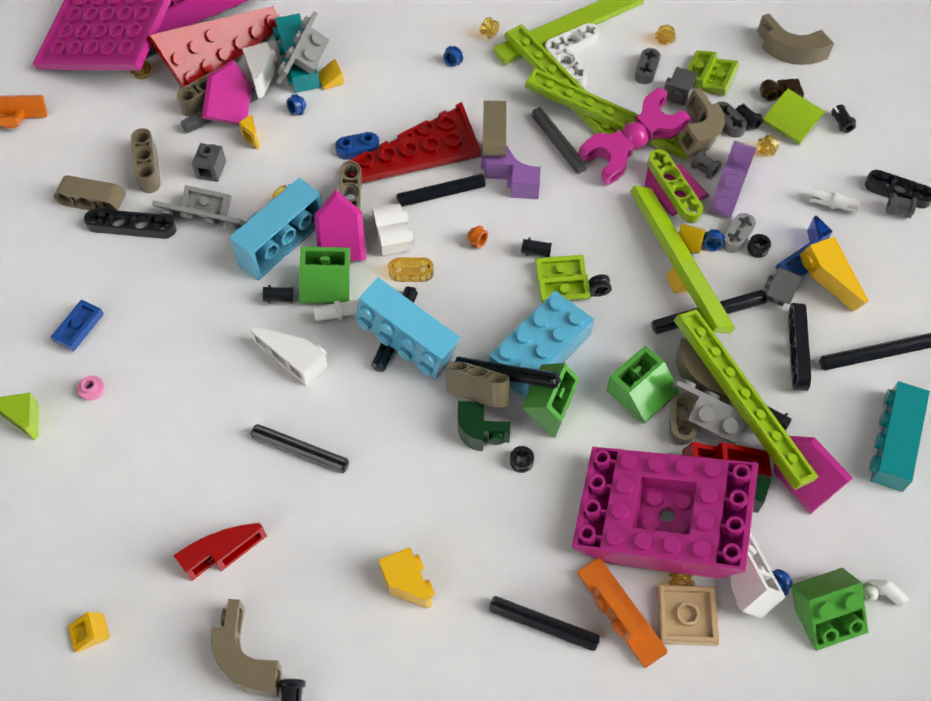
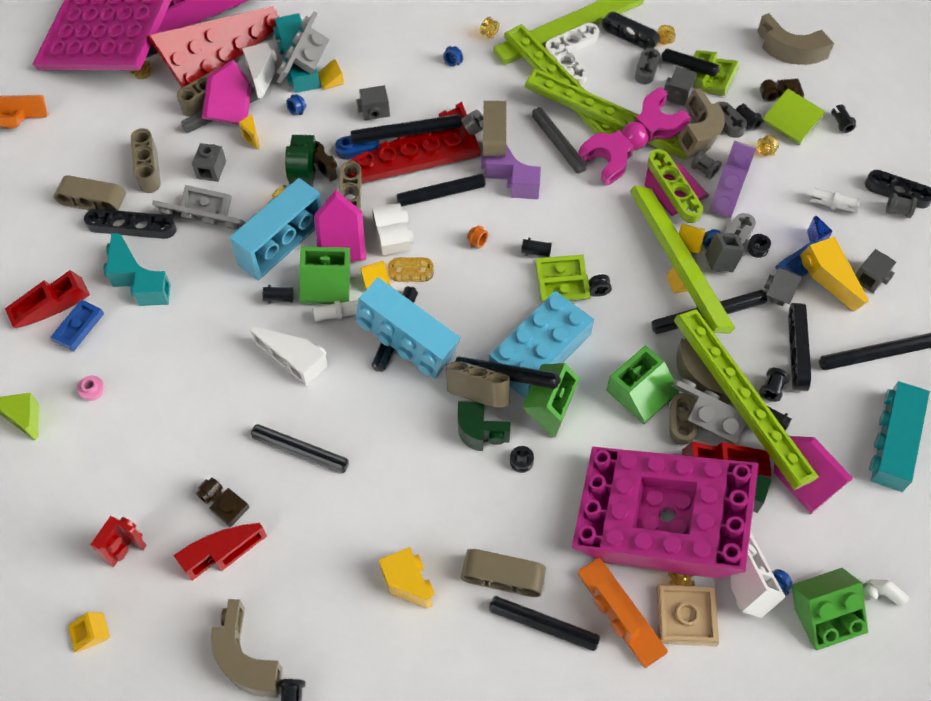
(47, 300): none -> red slope
(114, 539): none -> red bracket
(123, 270): none -> teal arch
(226, 506): none -> dark brown plate
(300, 159): none -> dark green brick
(325, 163): none -> dark brown plate
(372, 271): none -> yellow slope
(373, 103): none -> dark grey brick
(406, 129): none -> black axle
(473, 122): none -> dark grey beam
(503, 572): none -> dark tan beam
(648, 37): none -> black beam
(690, 62): none -> black axle
(724, 252): none -> dark grey brick
(774, 384): none -> black bush
(875, 271): none -> dark grey brick

